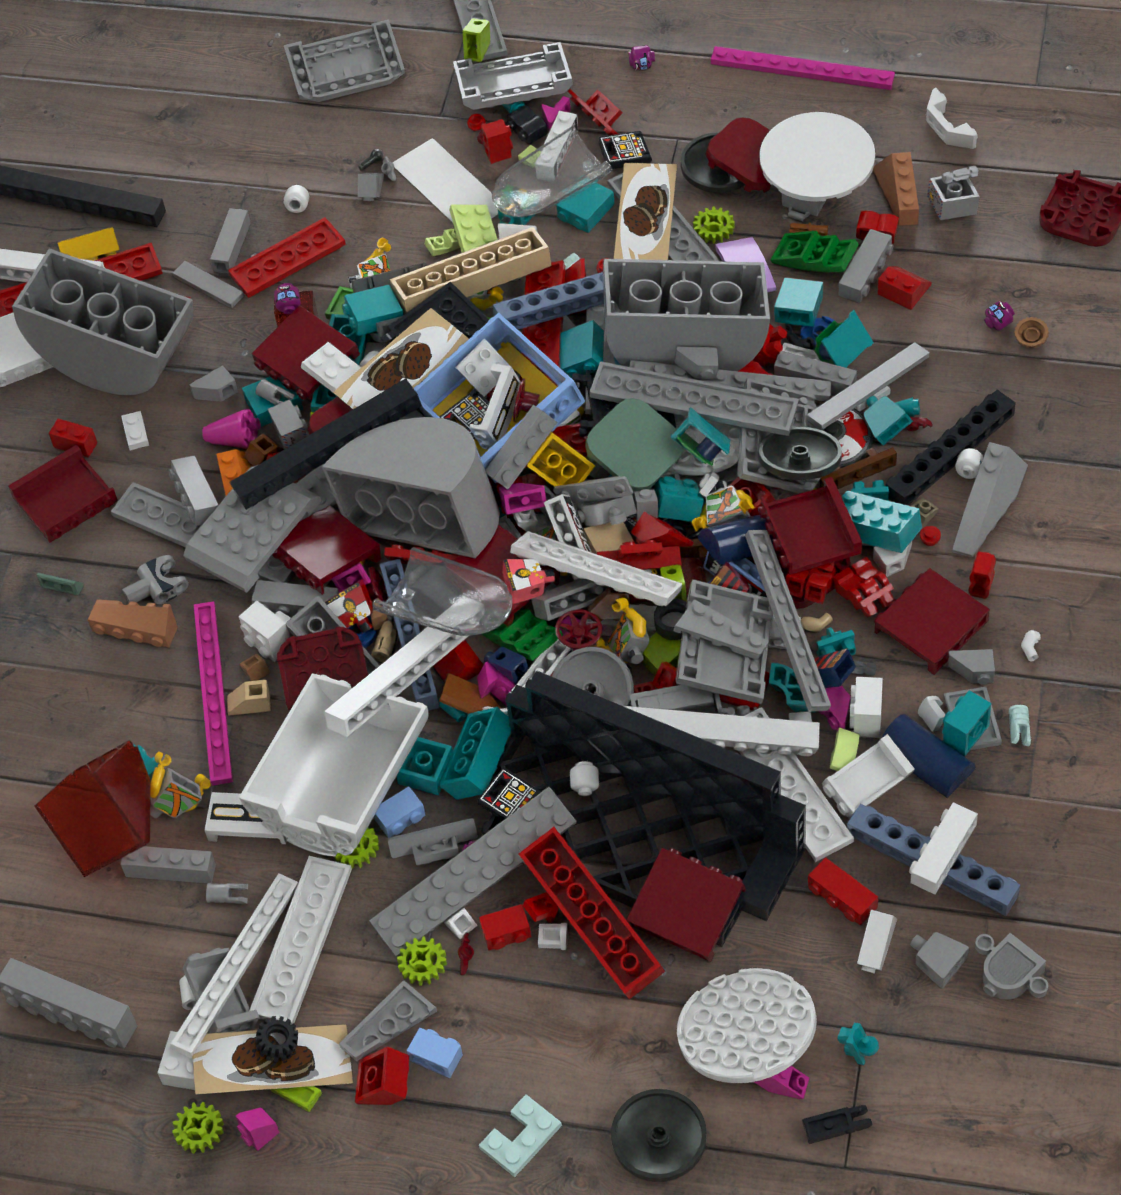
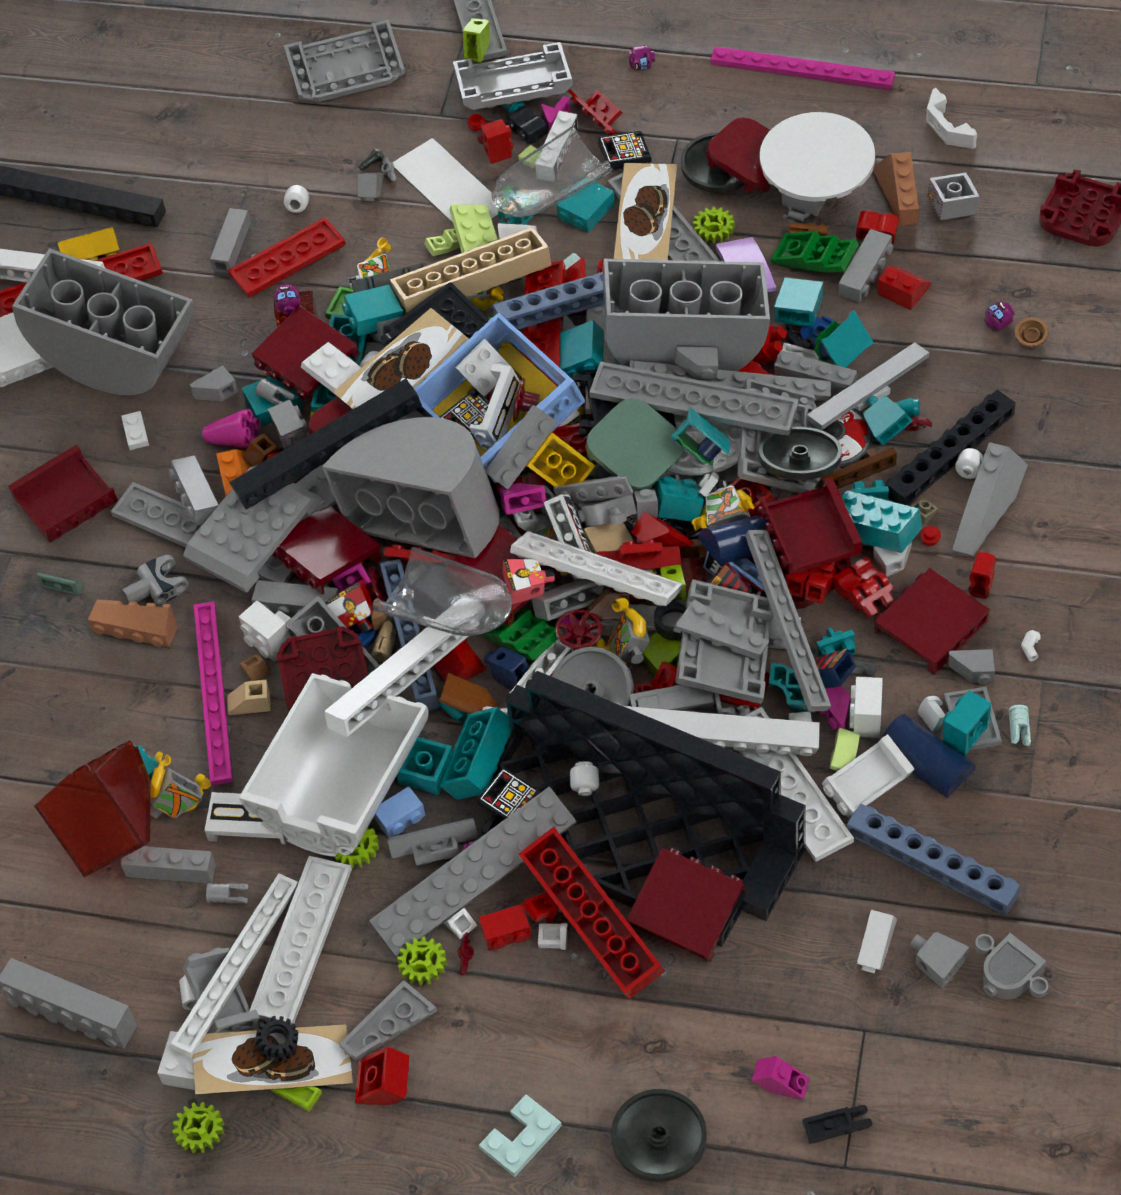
(68, 434): red brick -> none
(208, 284): light grey tile -> none
(256, 1127): dark pink slope -> none
(435, 1052): light blue brick -> none
(493, 681): dark pink slope -> none
(746, 1026): white tile -> none
(815, 624): tan arm -> none
(842, 891): red brick -> none
(857, 1042): teal hips -> none
(944, 848): white brick -> none
(960, 174): light grey axle -> none

